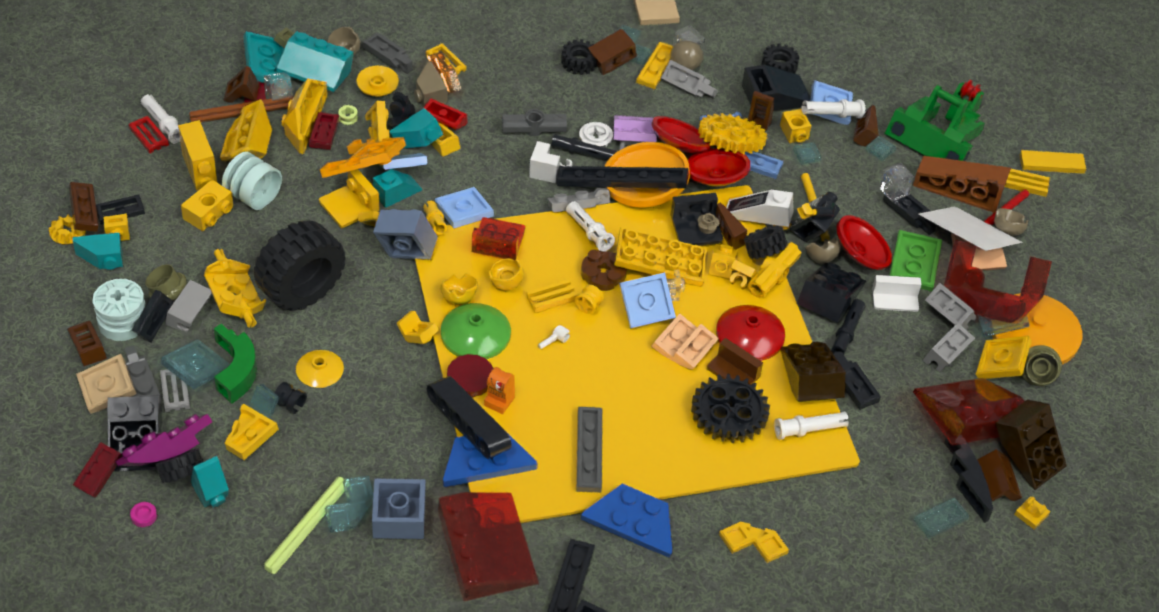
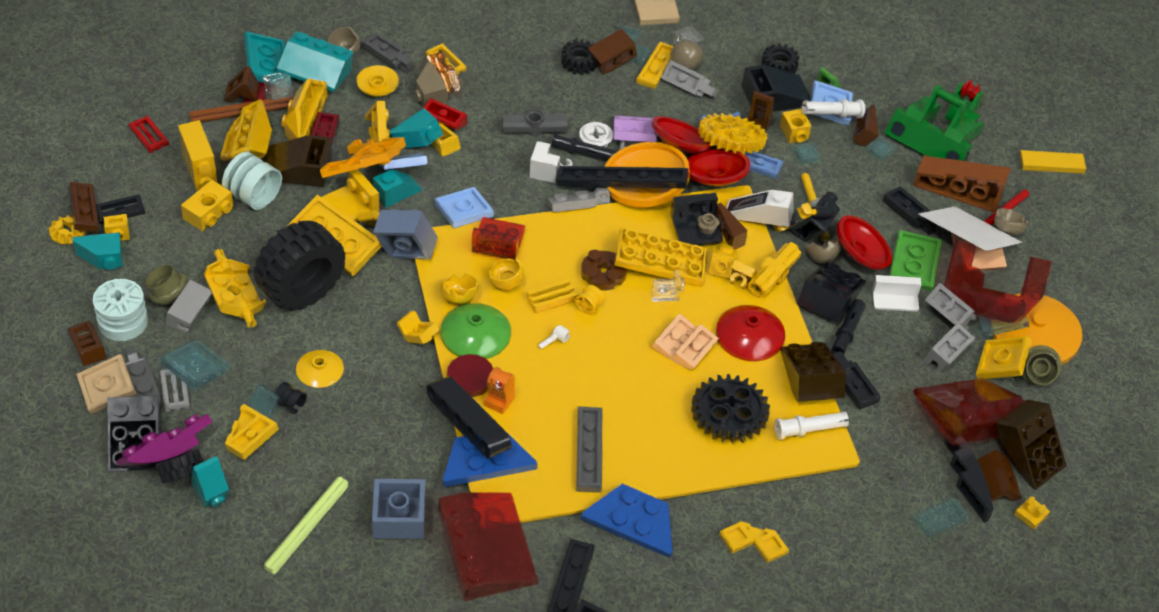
(97, 470): dark red plate -> none
(143, 514): dark pink tile -> none
(153, 315): black tile -> none
(167, 123): white pin -> none
(241, 373): green arch -> none
(283, 36): olive tile -> none
(301, 159): none -> dark brown slope
(348, 109): yellowish green bush -> none
(356, 240): none -> yellow plate
(359, 498): clear light blue tile -> none
(400, 109): black hinge -> none
(435, 217): yellow pin -> none
(594, 231): white pin -> none
(647, 300): light blue tile -> none
(735, 361): reddish brown panel -> none
(765, 242): black tyre -> none
(827, 78): none -> bright green slope
(896, 182): clear brick -> none
(1032, 182): yellow tile -> none

